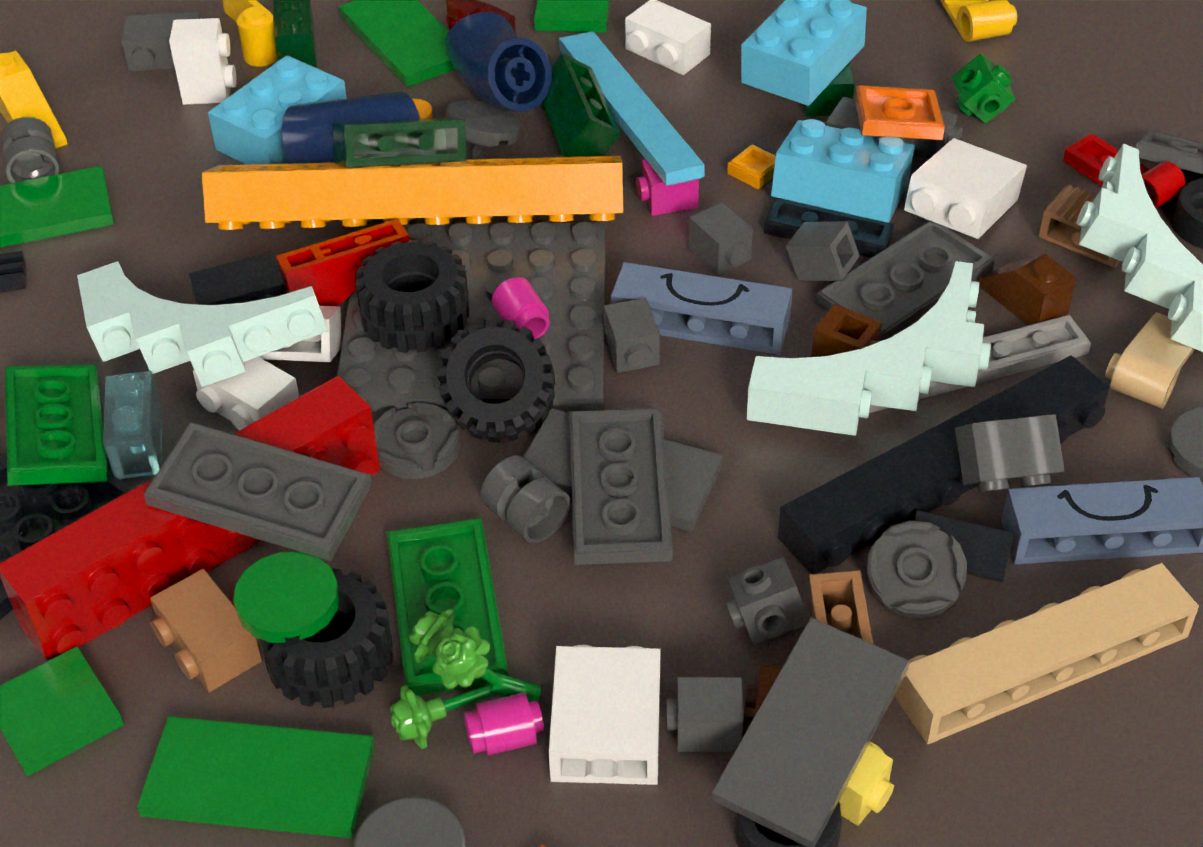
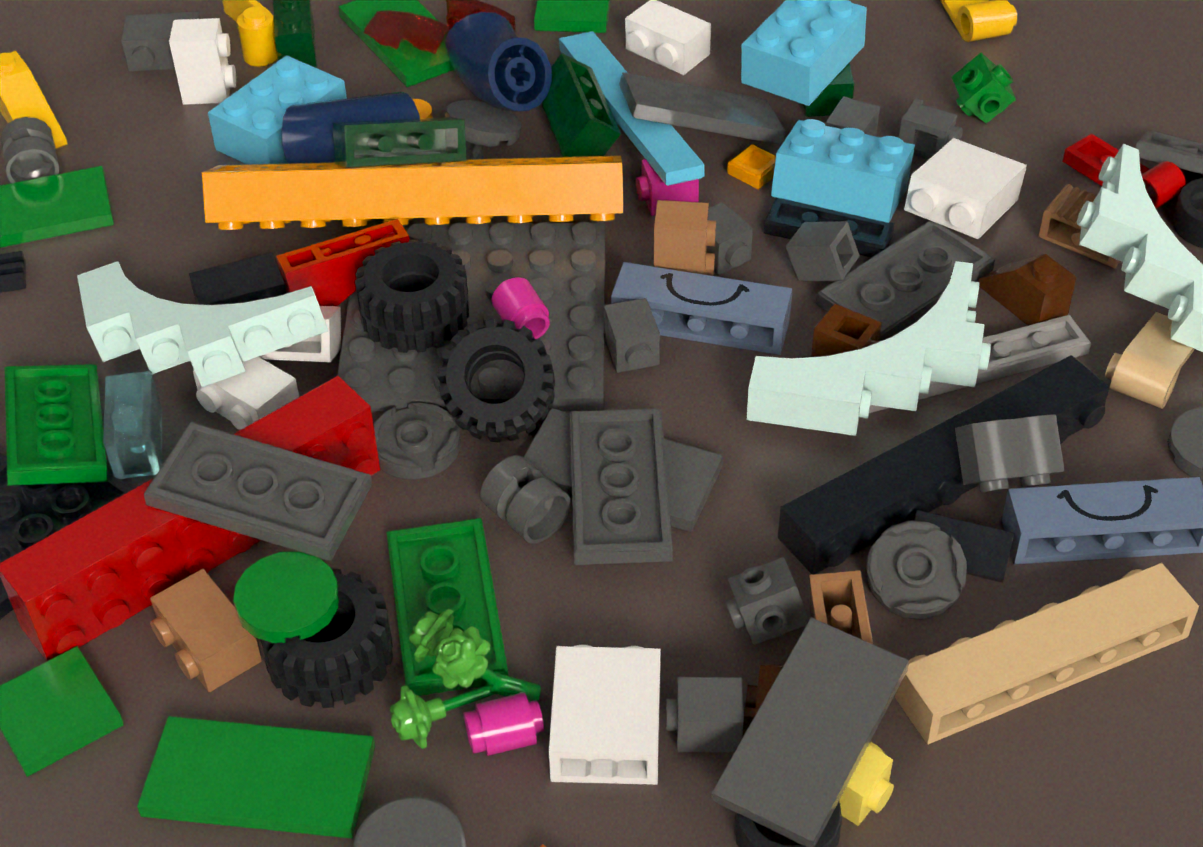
(392, 27): none -> clear red slope
(683, 237): none -> medium nougat brick
(701, 108): none -> dark grey tile
(899, 112): orange tile -> none

